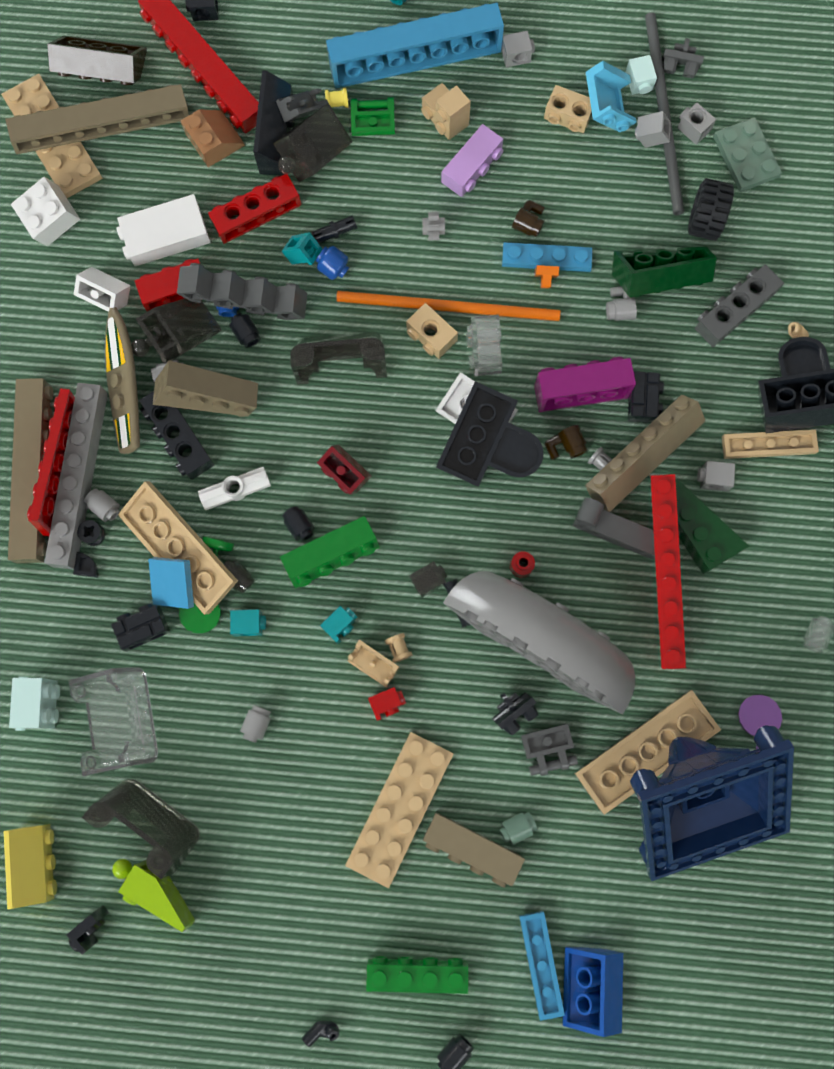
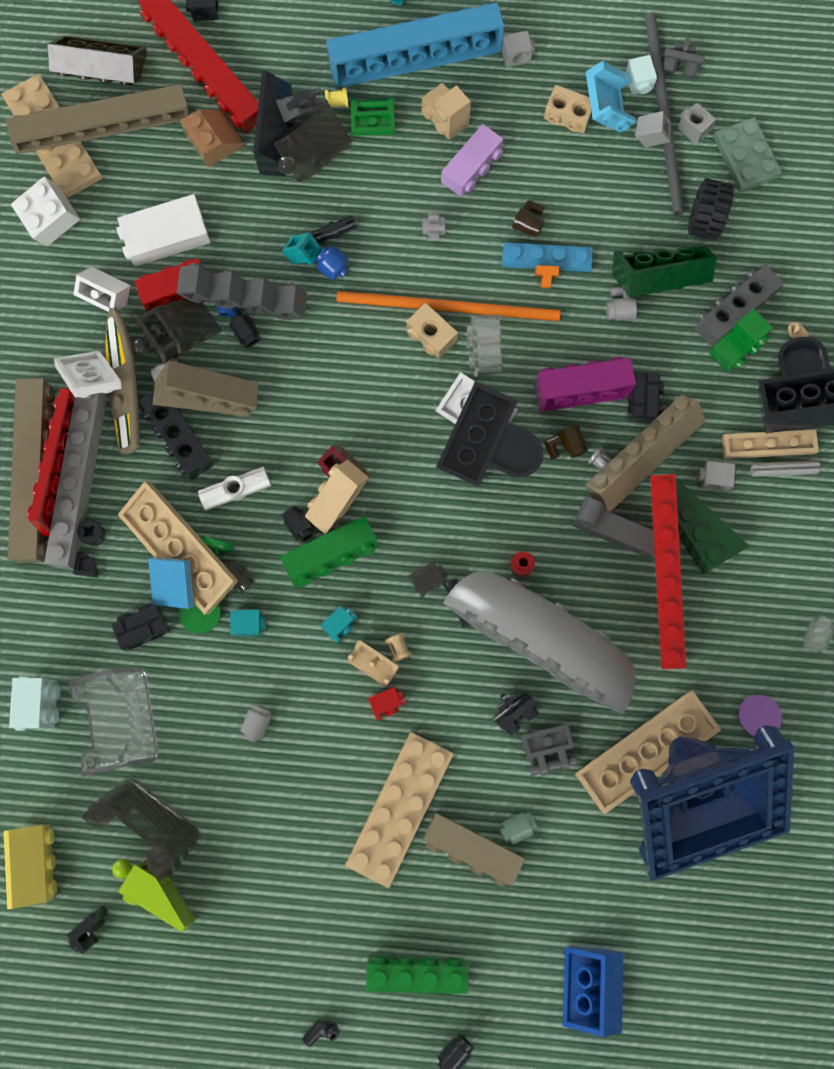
(87, 374): none -> white plate
(102, 505): light grey brick -> none
(252, 218): red brick -> none
(311, 350): clear smoke windscreen -> none
(335, 496): none -> tan brick
(541, 965): dark azure plate -> none
(744, 338): none -> green brick
(785, 468): none -> light grey axle

